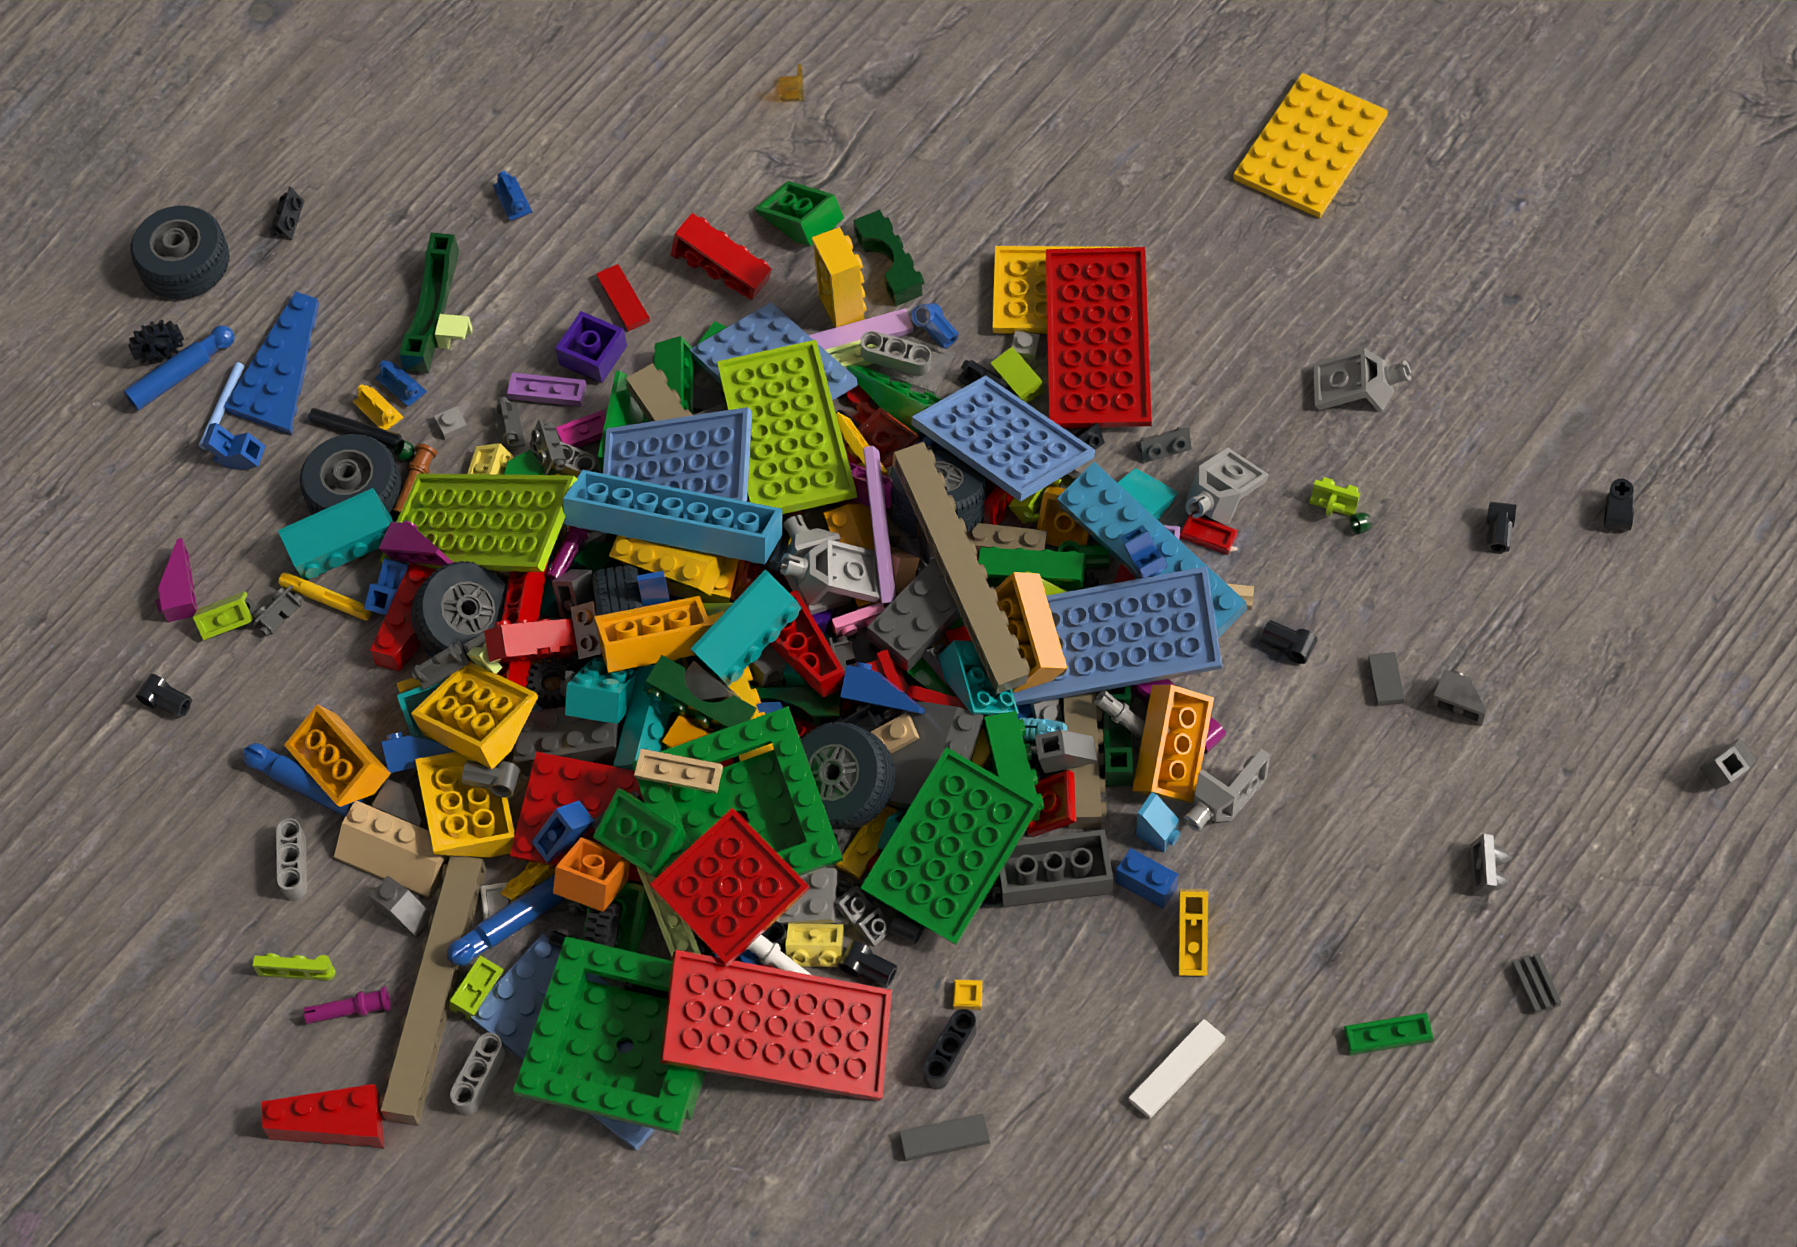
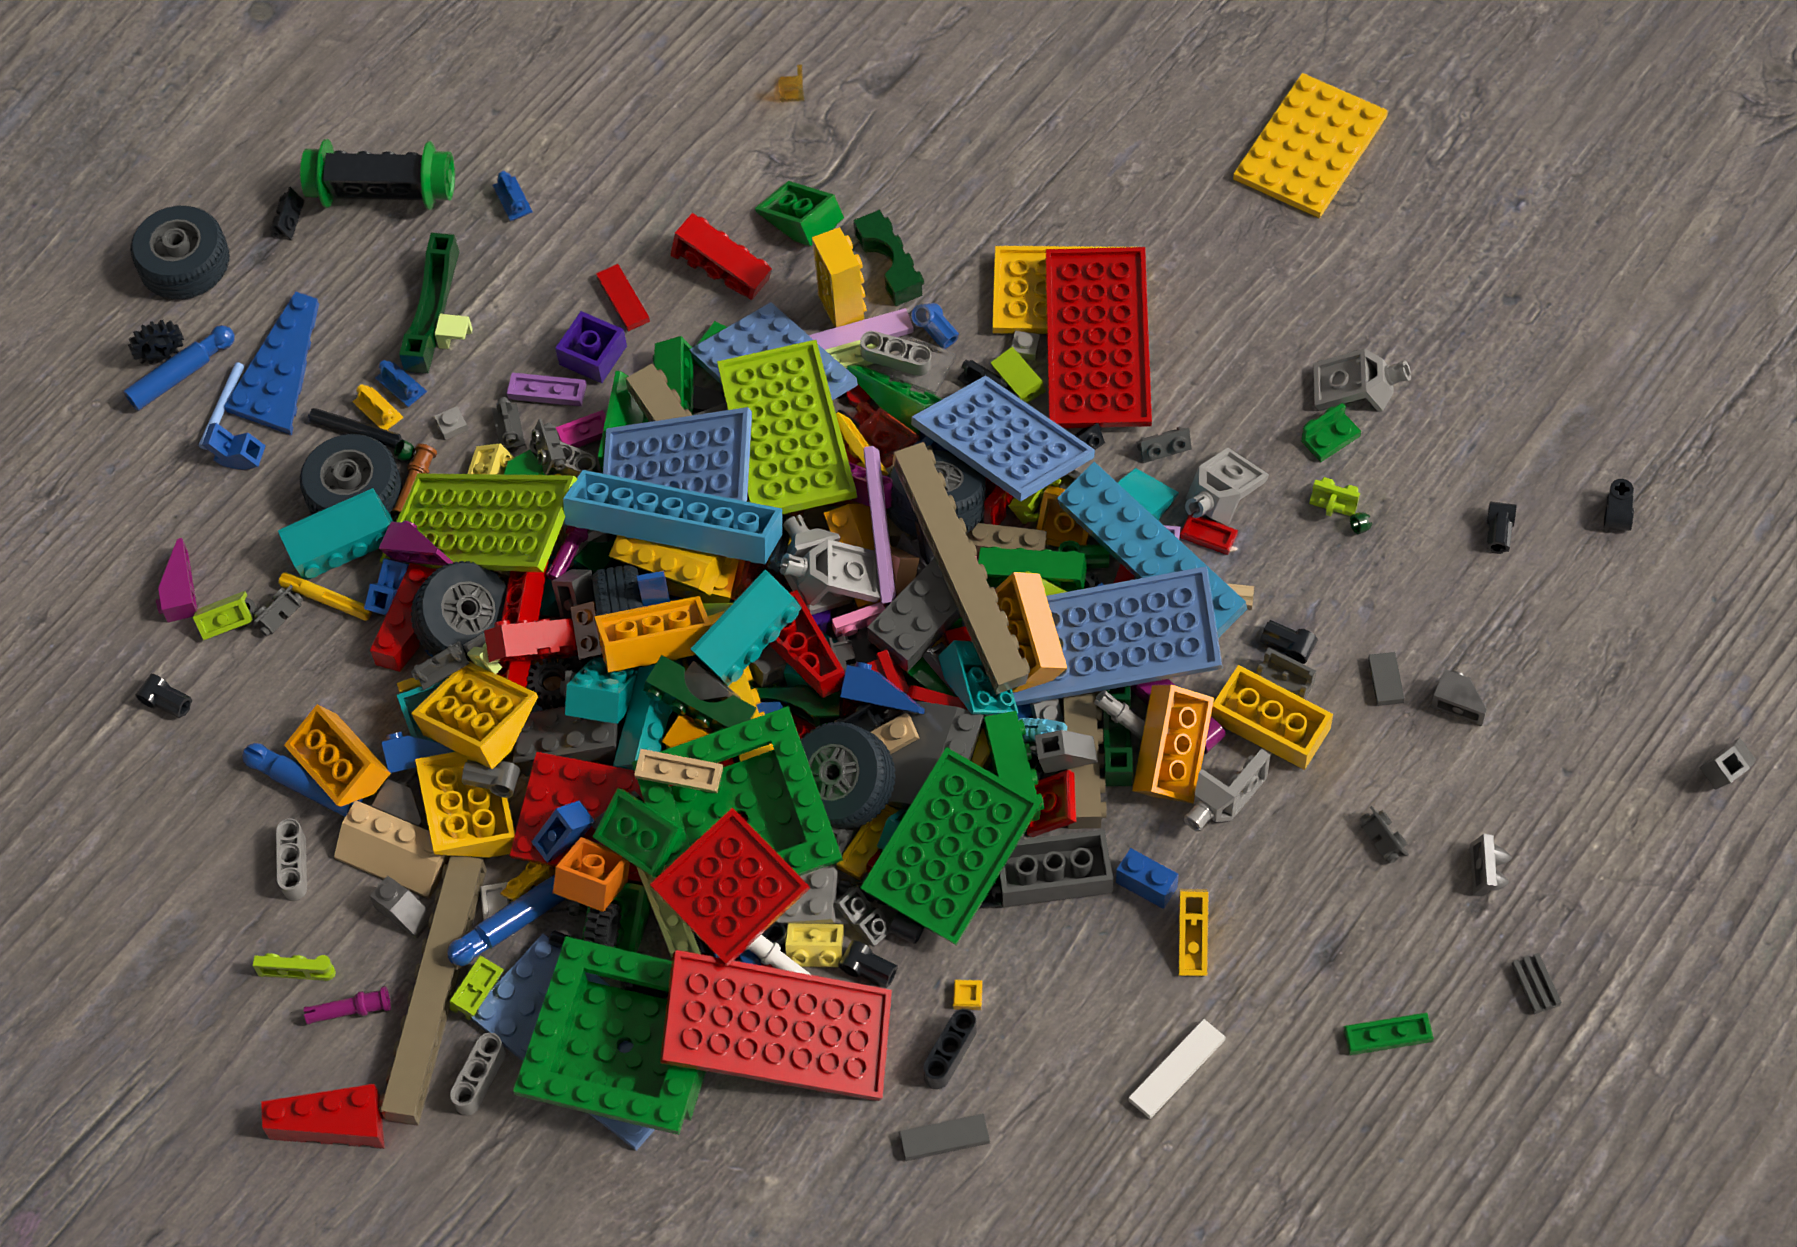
(377, 176): none -> brick
(1143, 552): blue brick -> none
(1157, 824): dark azure slope -> none
(1271, 717): none -> yellow brick
(1287, 673): none -> dark grey hinge
(1329, 433): none -> green bracket
(1391, 842): none -> dark grey hinge

